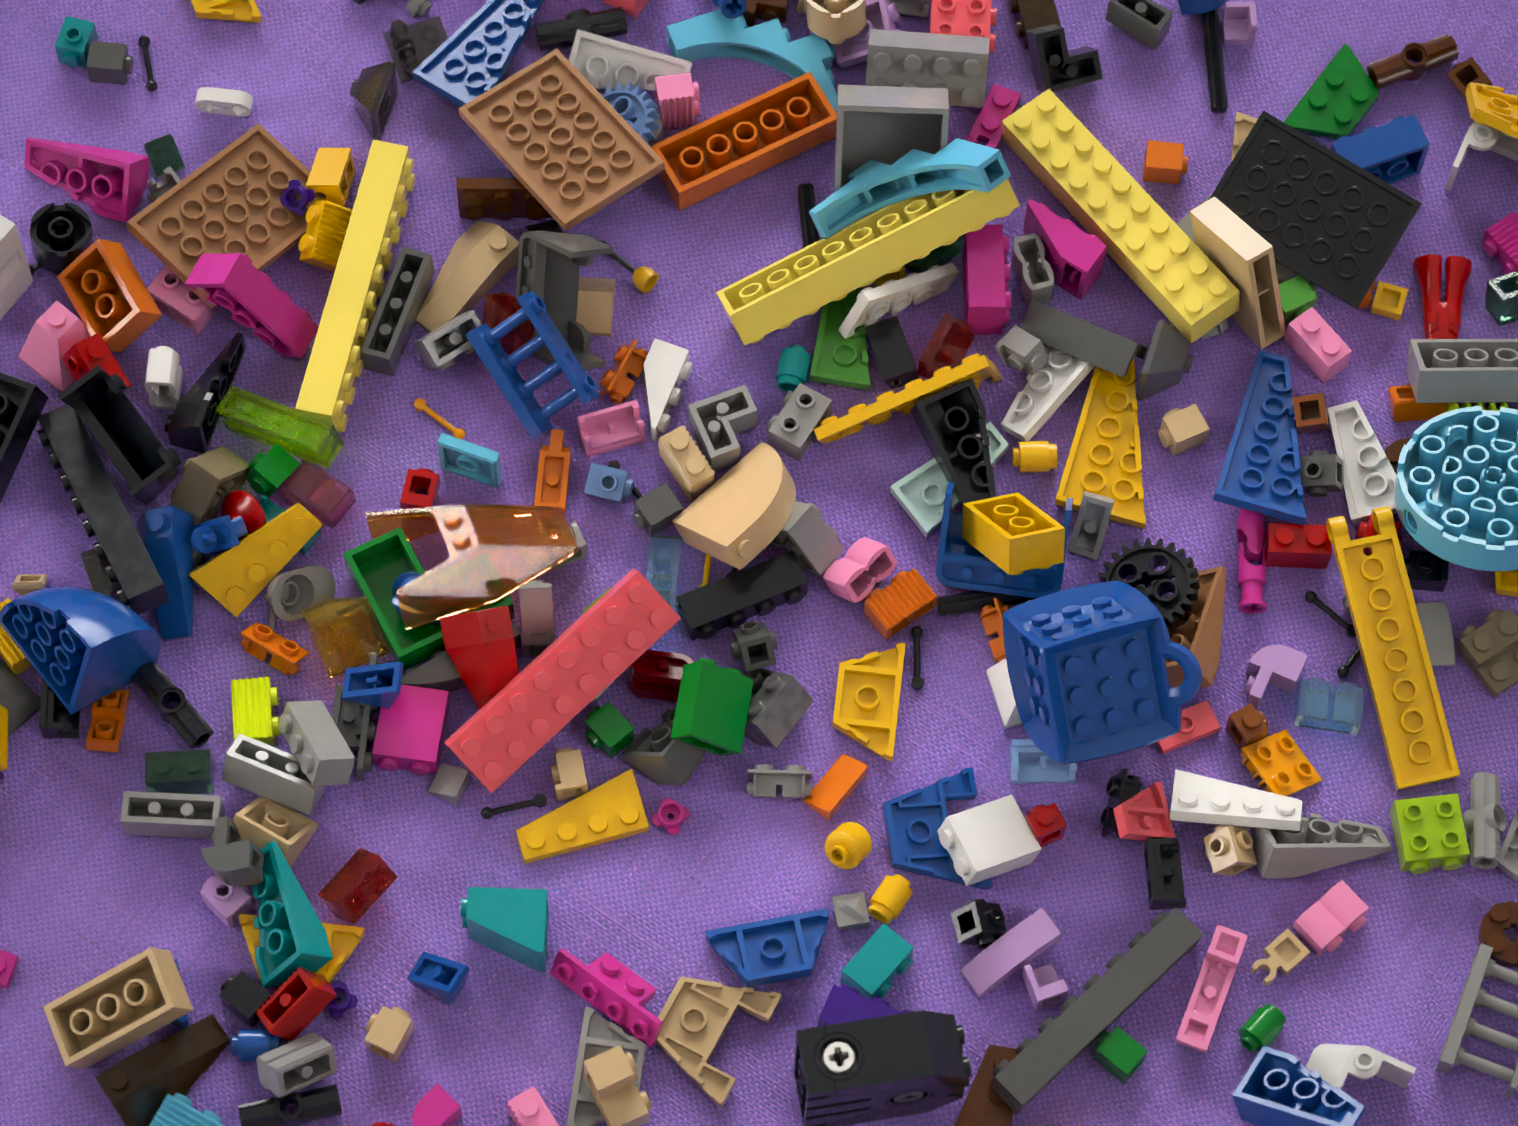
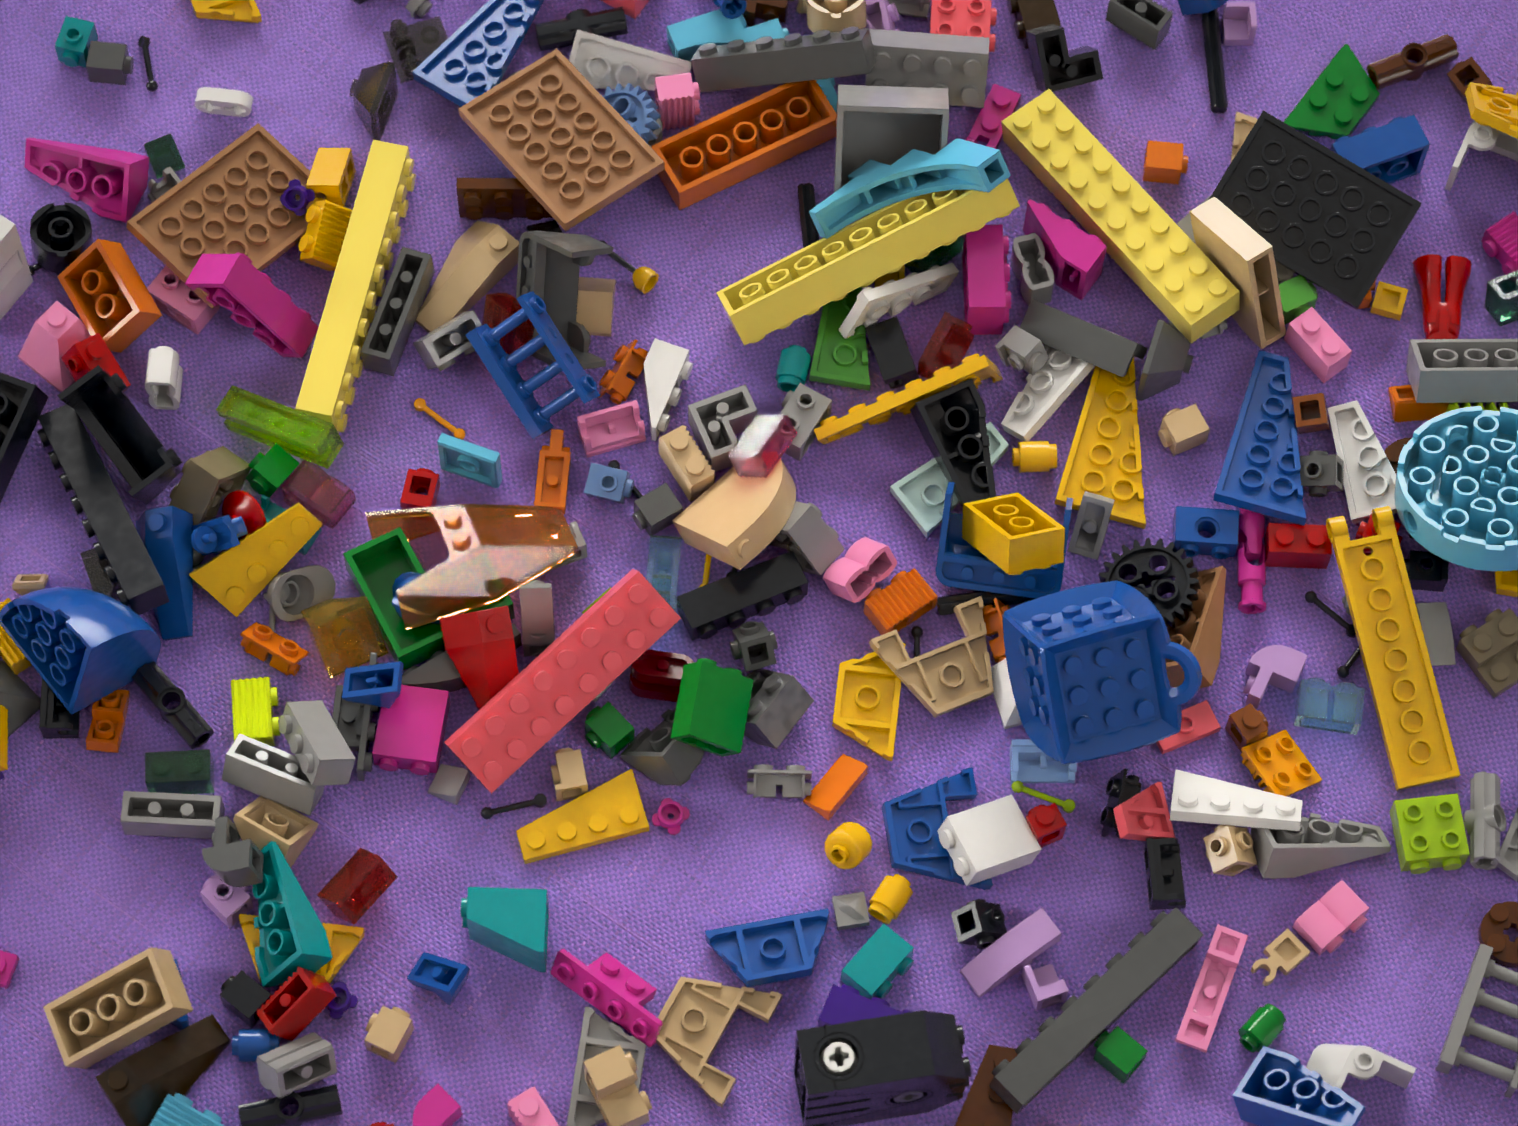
(196, 413): black wedge -> none
(762, 445): none -> clear pink brick
(783, 59): none -> dark grey brick
(949, 674): none -> tan wing
(1067, 805): none -> lime hinge
(1220, 523): none -> blue brick

